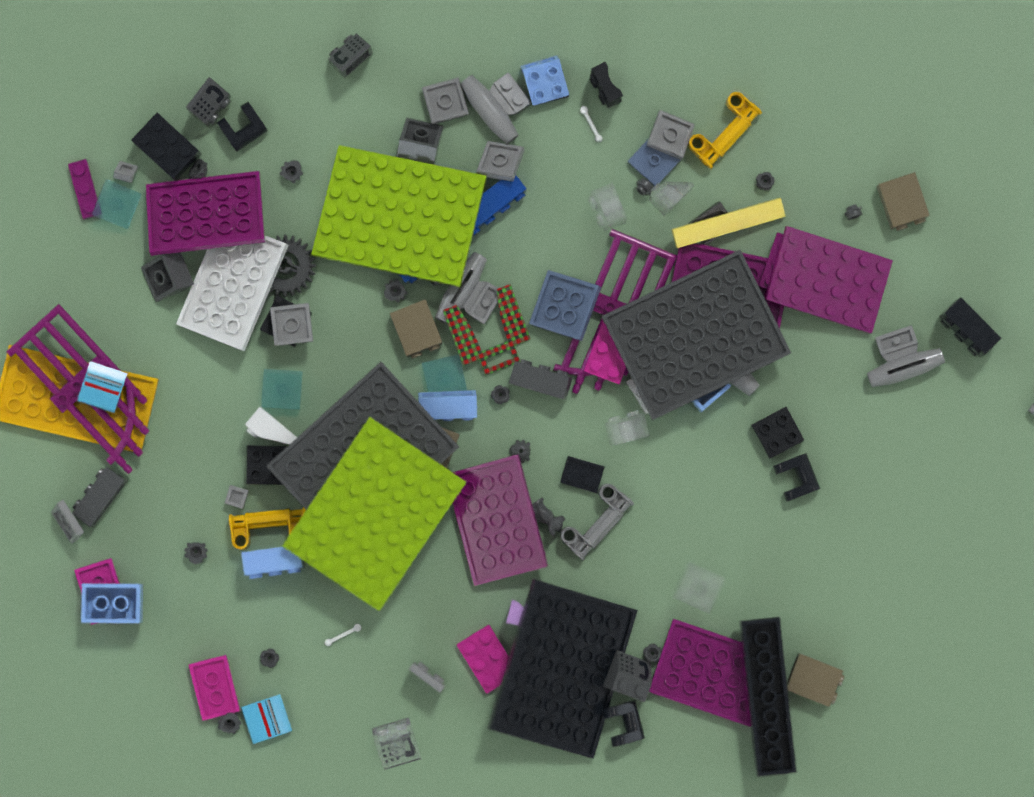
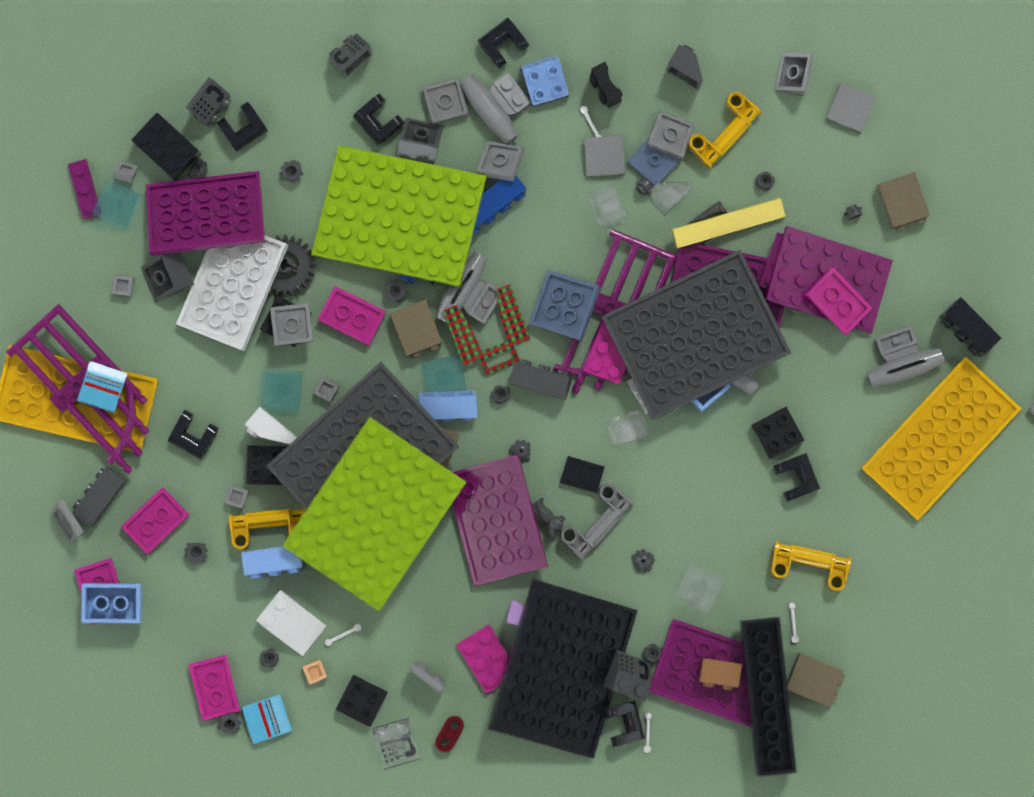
(122, 285): none -> light grey plate
(155, 520): none -> dark pink plate
(188, 442): none -> black connector
(291, 622): none -> white slope
(315, 671): none -> light nougat plate
(326, 389): none -> light grey plate
(352, 315): none -> dark pink plate
(361, 700): none -> black brick
(370, 123): none -> black connector
(449, 733): none -> dark red plate
(499, 35): none -> black connector
(604, 155): none -> light grey tile
(647, 748): none -> white hinge
(649, 560): none -> dark grey animal
(685, 66): none -> dark grey slope
(720, 673): none -> medium nougat brick
(794, 73): none -> light grey slope
(794, 638): none -> white hinge
(813, 558): none -> yellow piece
(838, 301): none -> dark pink plate
(851, 108): none -> light grey tile
(941, 438): none -> yellow plate

